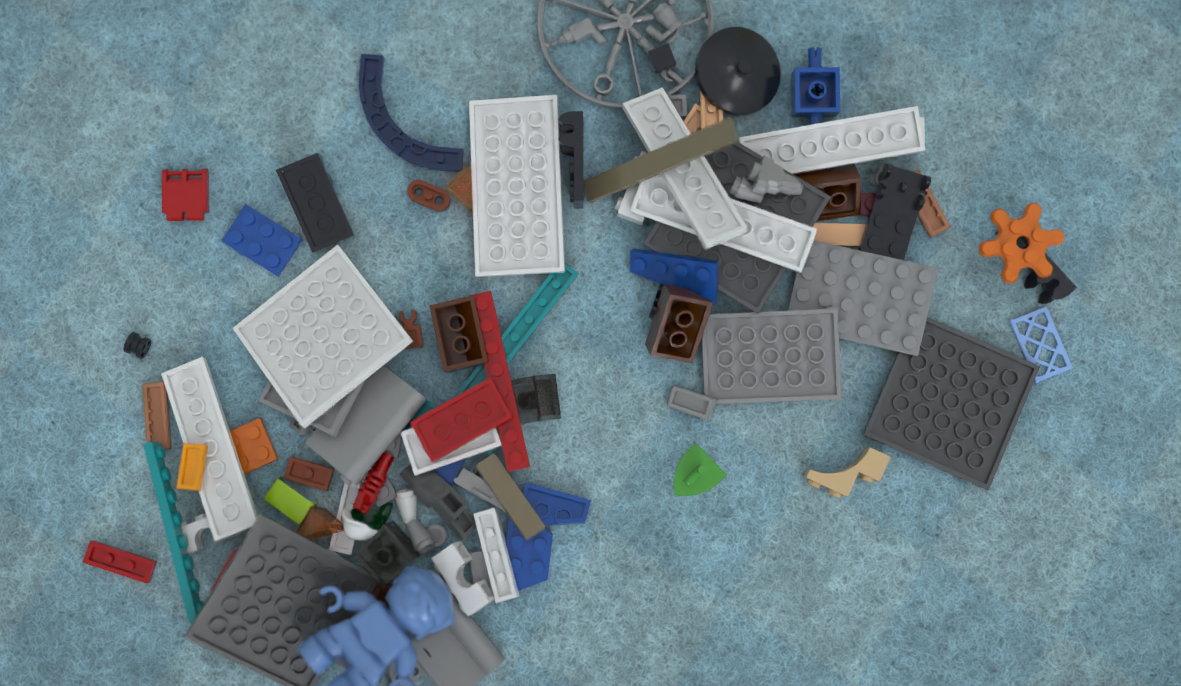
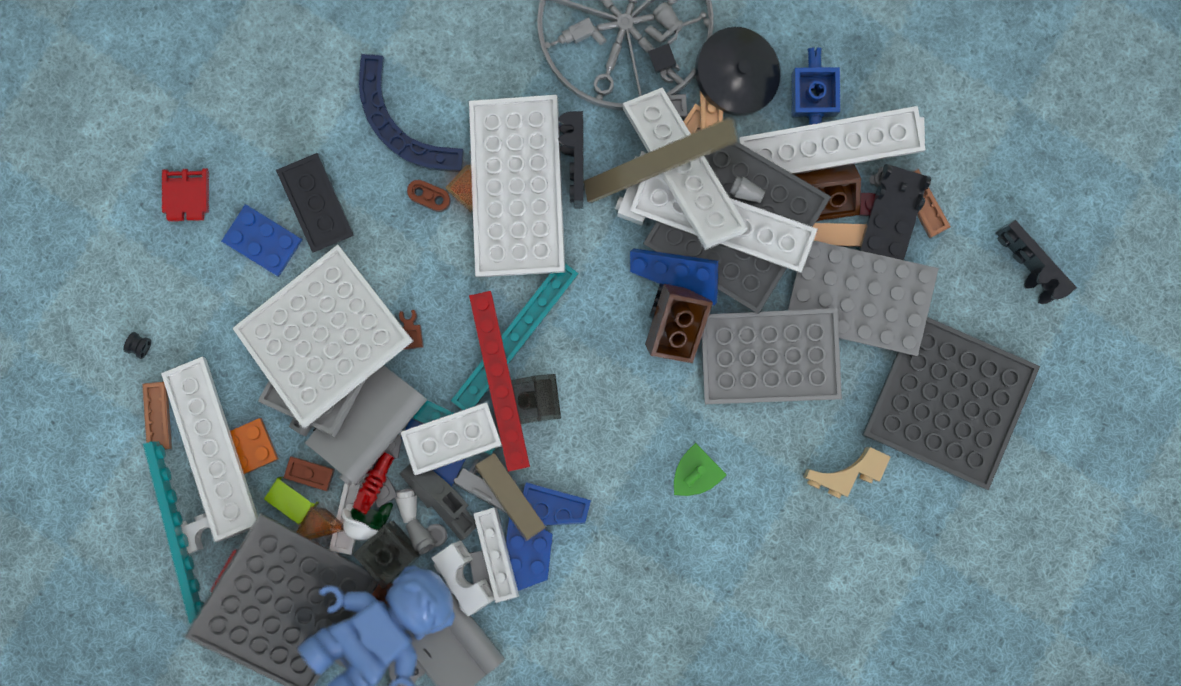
(119, 561): red plate -> none
(192, 466): light orange tile -> none
(458, 334): reddish brown slope -> none
(461, 420): red plate -> none
(691, 402): light grey tile -> none
(772, 179): light grey rock -> none
(1006, 247): orange plate -> none
(1050, 327): light blue window -> none

